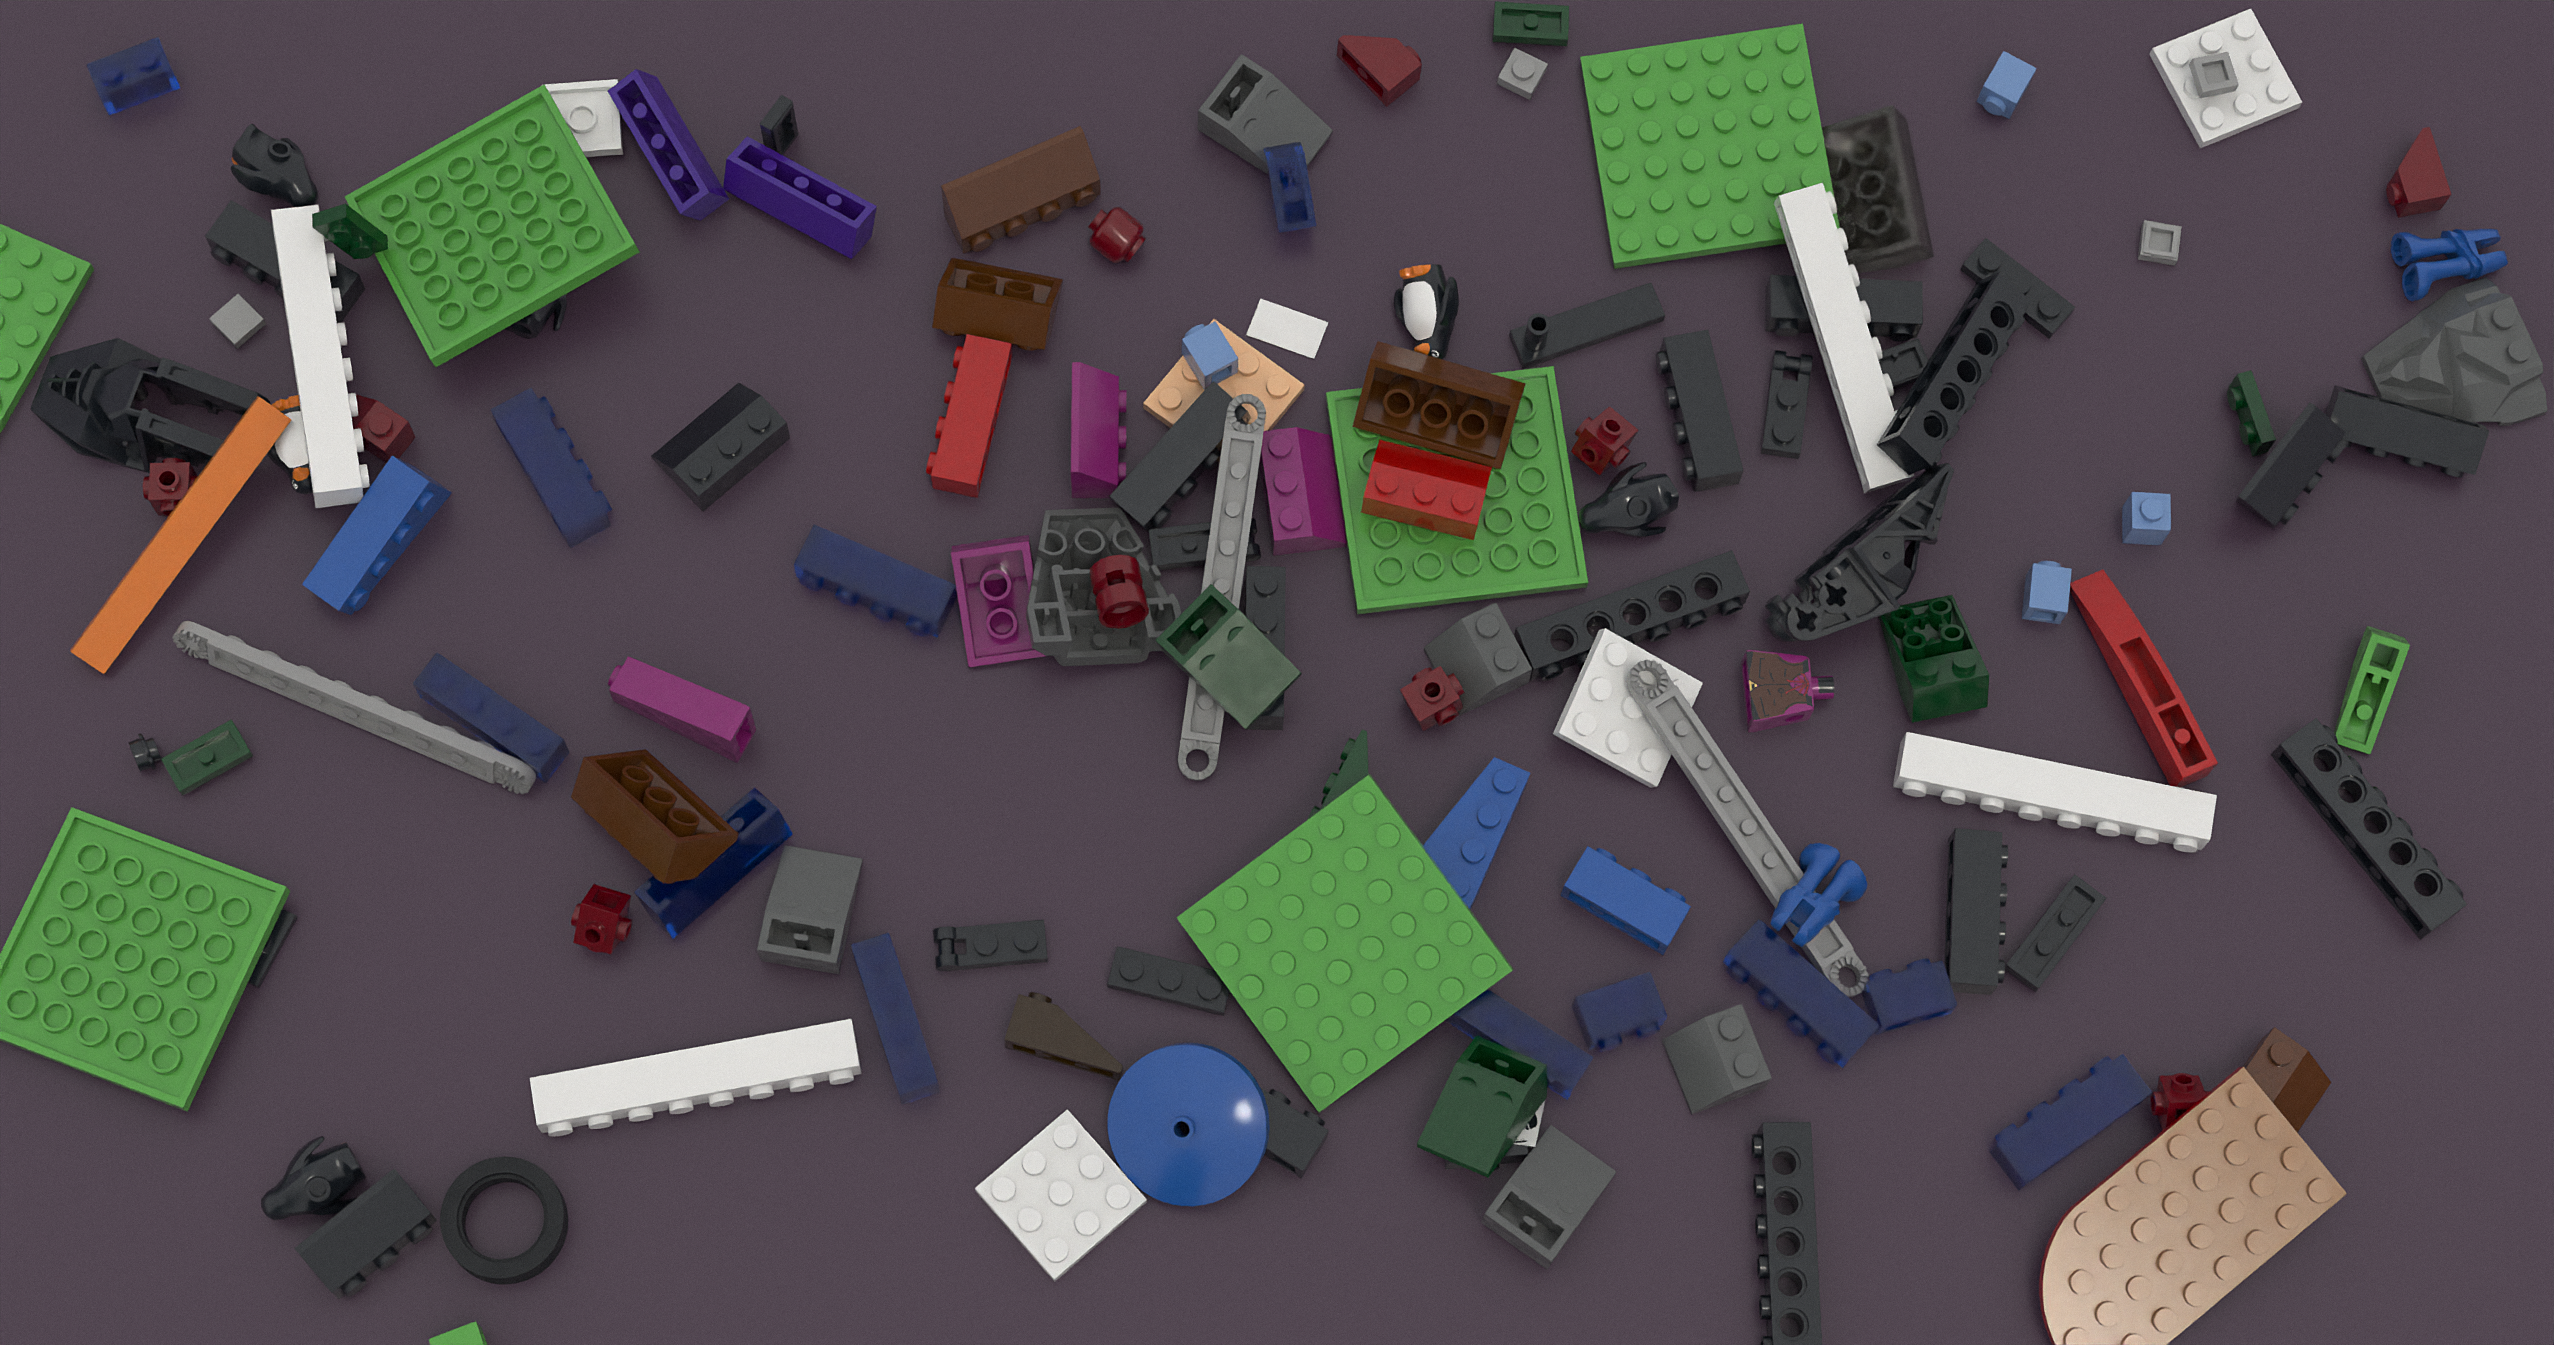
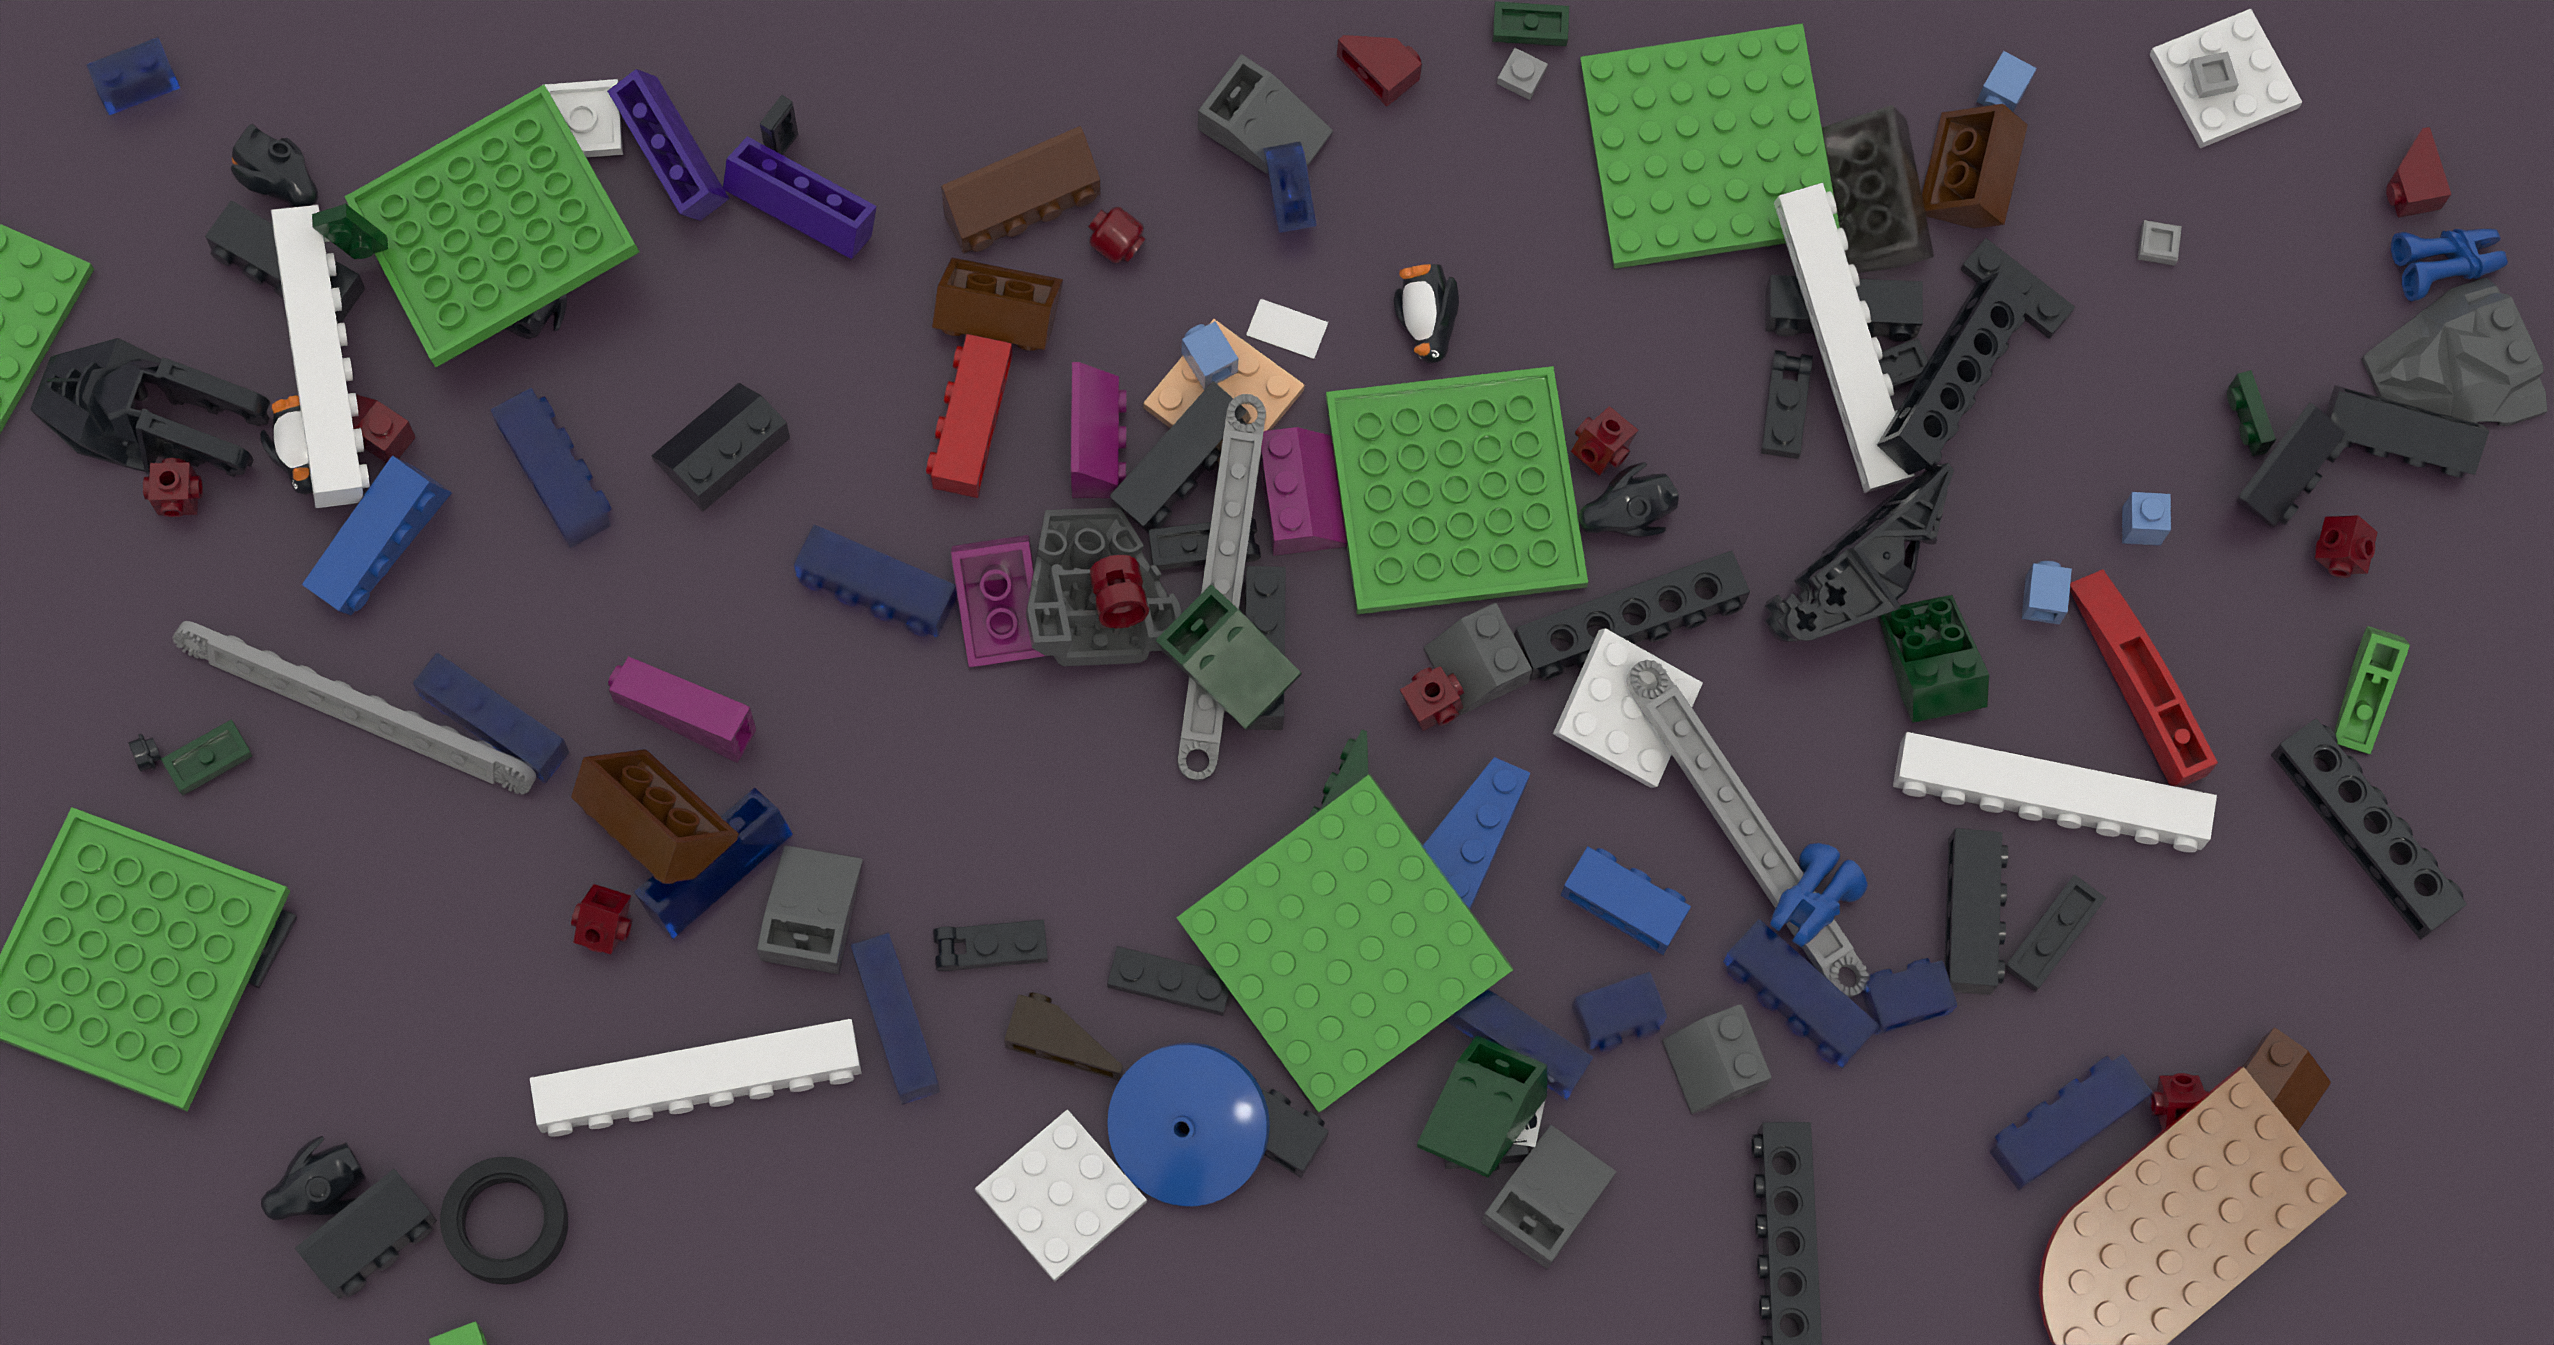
(180, 535): orange tile -> none
(237, 321): light grey tile -> none
(1426, 489): red slope -> none
(1438, 404): reddish brown slope -> none
(1586, 325): black piece -> none
(1700, 411): black brick -> none
(1780, 689): torso -> none
(1974, 166): none -> reddish brown slope
(2346, 545): none -> dark red brick

